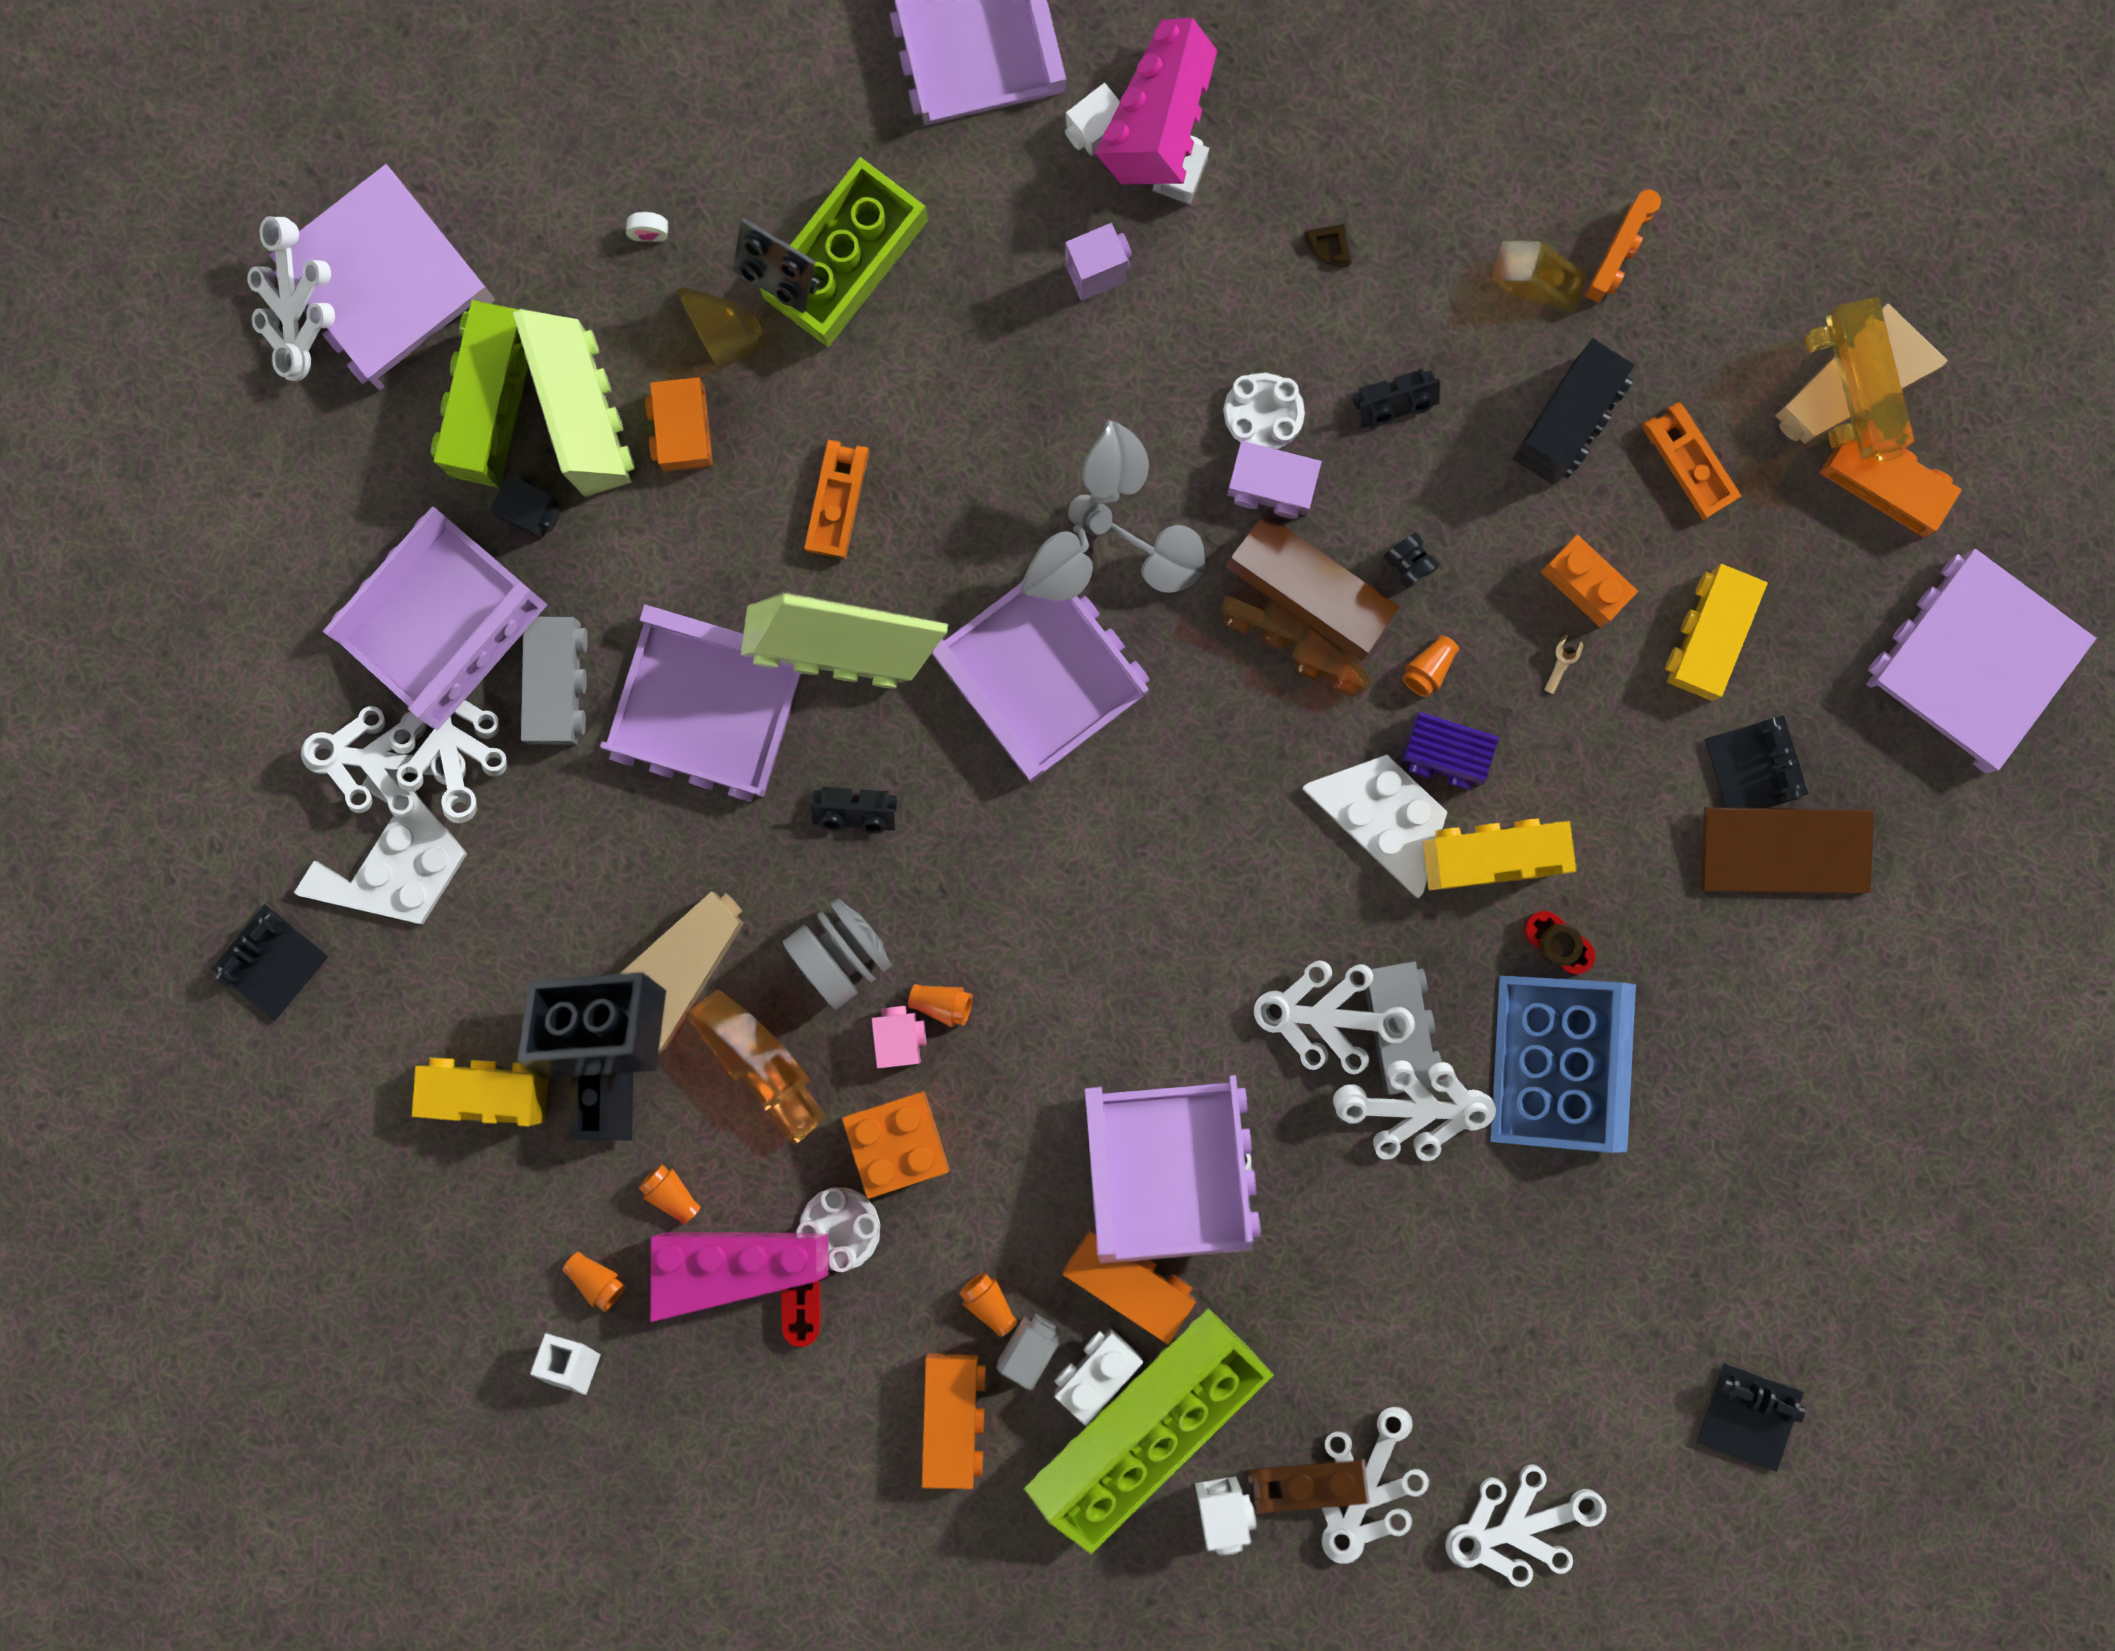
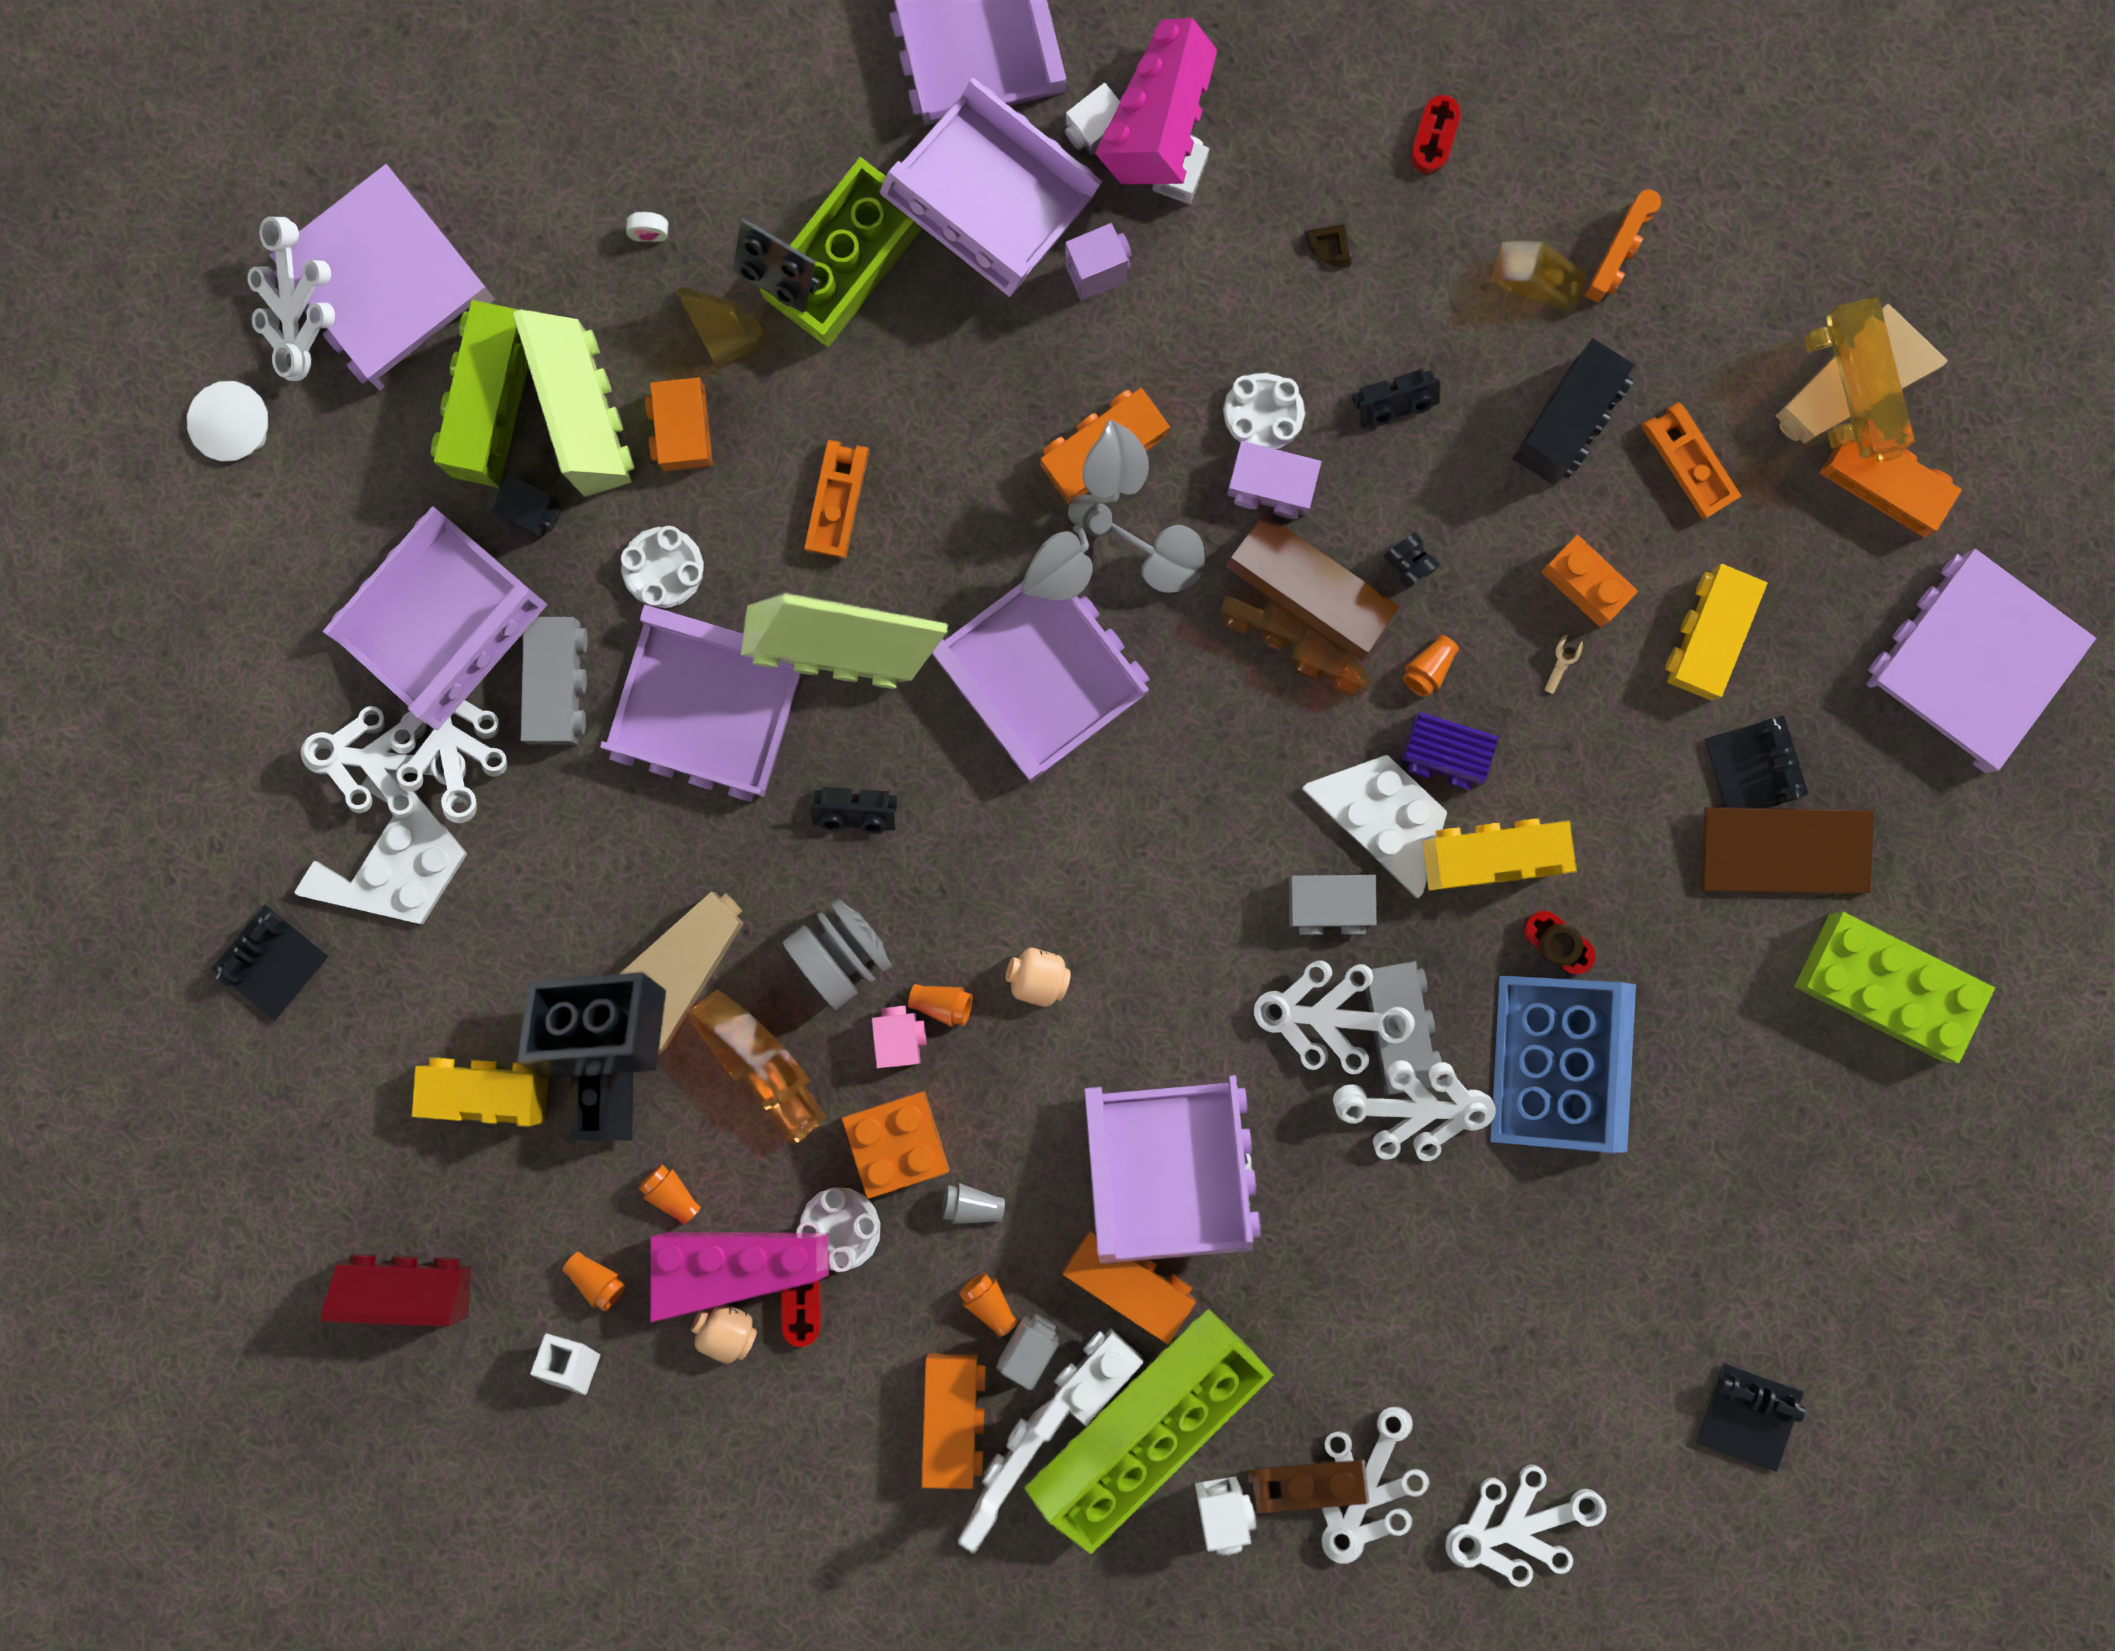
(227, 421): none -> white dish
(398, 1291): none -> dark red slope
(662, 567): none -> white dish
(723, 1333): none -> light nougat head
(969, 1205): none -> light grey cone
(991, 187): none -> lavender panel
(1005, 1470): none -> white wing
(1038, 977): none -> light nougat head
(1065, 459): none -> orange brick
(1332, 902): none -> light grey brick
(1426, 132): none -> red beam
(1894, 987): none -> lime brick

